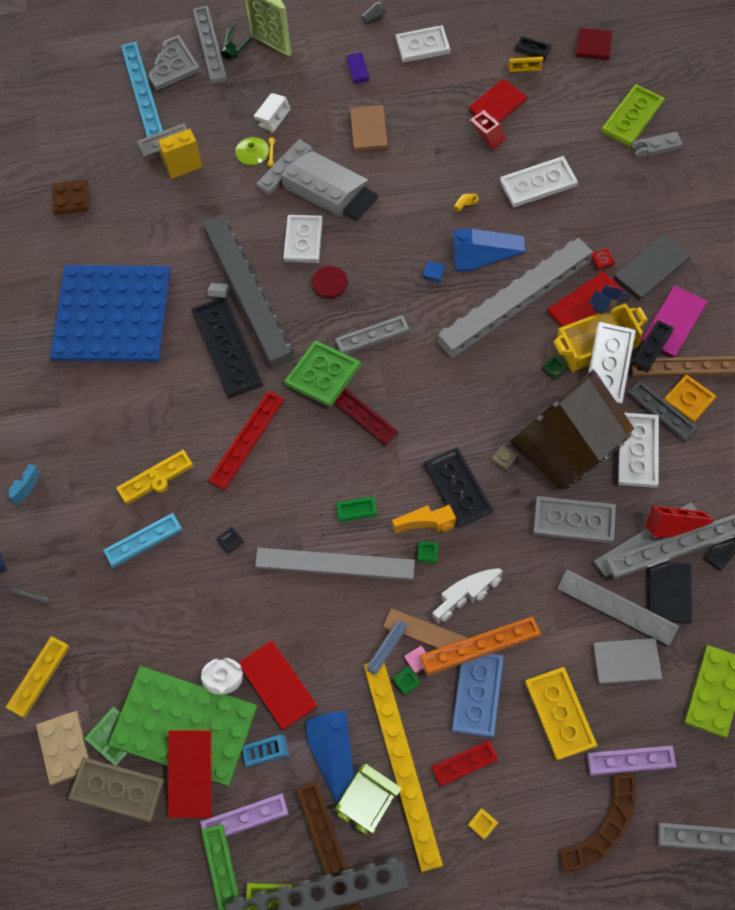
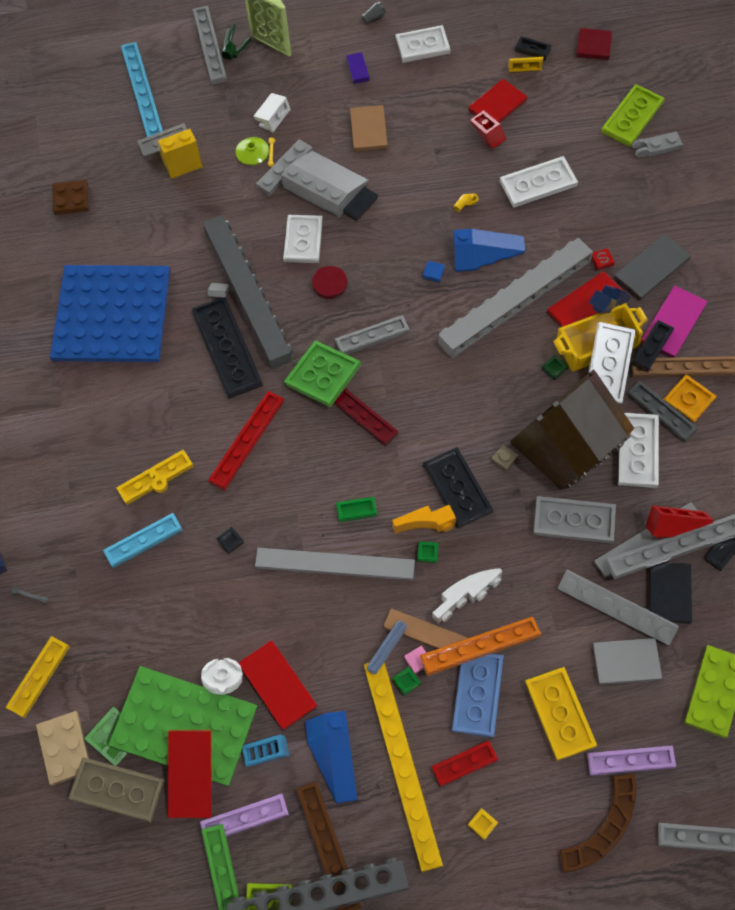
(21, 489): dark azure slope -> none
(172, 64): light grey plate -> none
(366, 799): panel -> none

